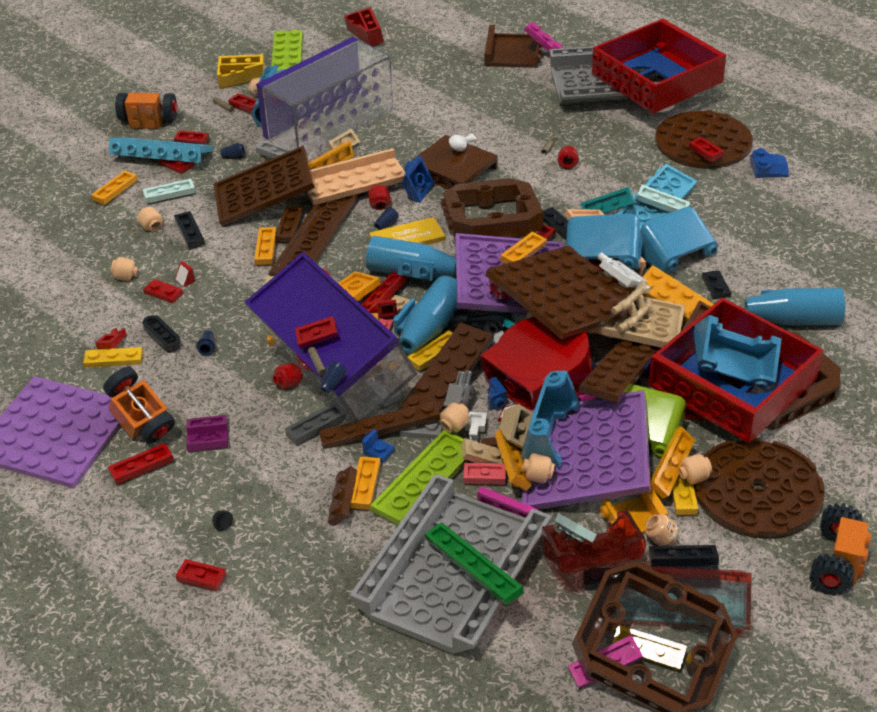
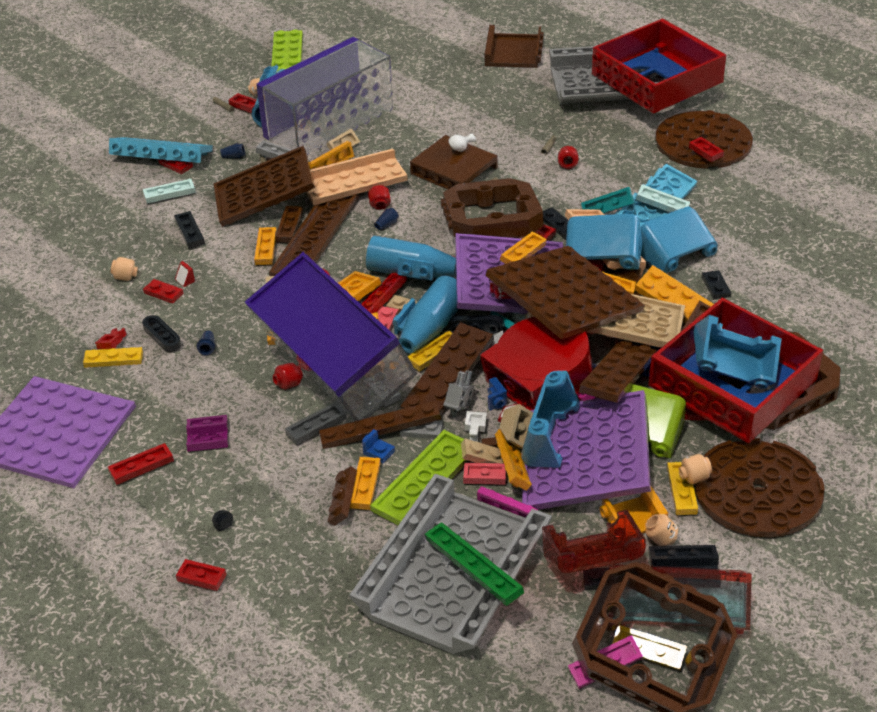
(114, 187): light orange plate -> none
(137, 406): brick -> none
(145, 109): orange brick -> none
(150, 219): light nougat head -> none
(191, 137): red plate -> none
(239, 69): yellow wedge -> none
(316, 332): red plate -> none
(317, 361): dark tan wheel -> none
(333, 376): dark blue cone -> none
(364, 26): red wedge -> none
(387, 308): red slope -> none
(417, 179): blue slope -> none
(422, 231): yellow tile -> none
(454, 417): light nougat head -> none
(538, 468): light nougat head -> none
(542, 38): dark pink plate -> none
(574, 529): light aqua plate -> none
(624, 274): white plate -> none
(643, 305): tan piece -> none
(668, 467): light orange plate -> none
(768, 165): blue slope -> none
(799, 306): dark azure piece -> none
(850, 538): brick -> none

